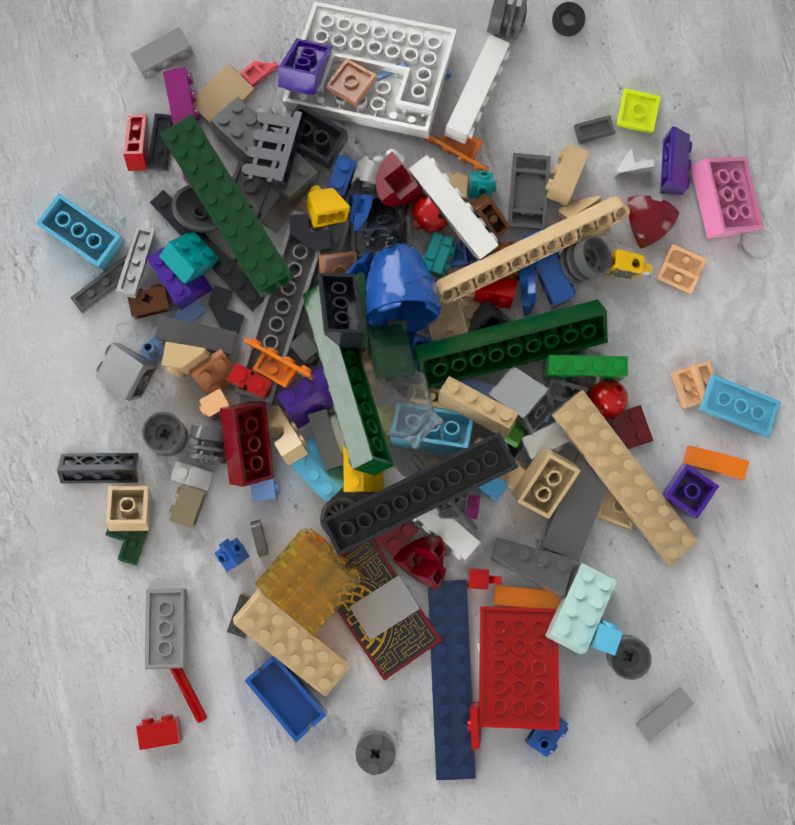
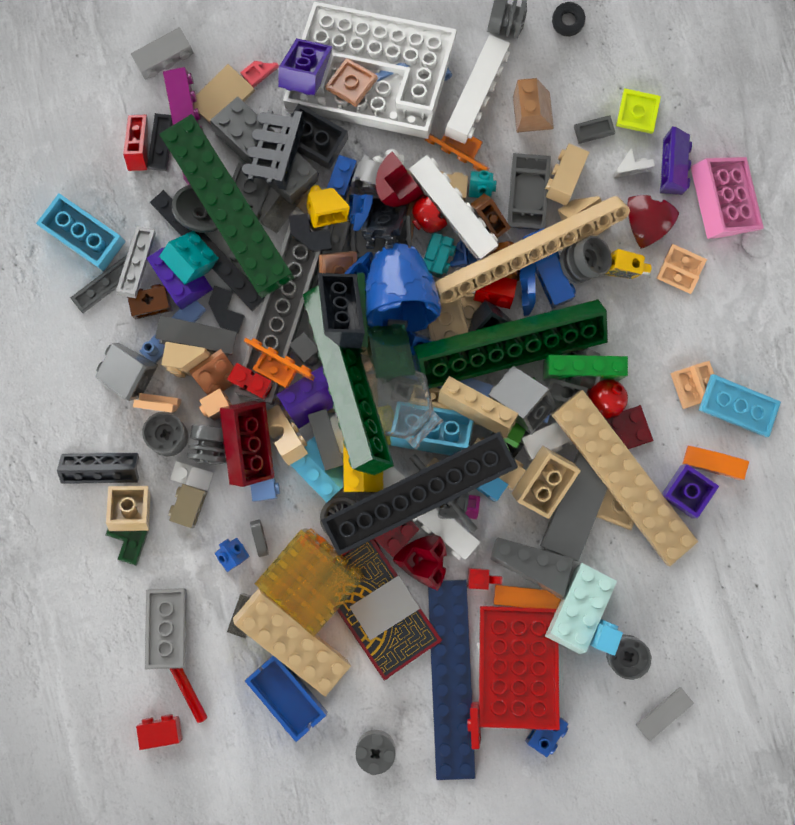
(157, 402): none -> light nougat slope
(532, 106): none -> medium nougat slope

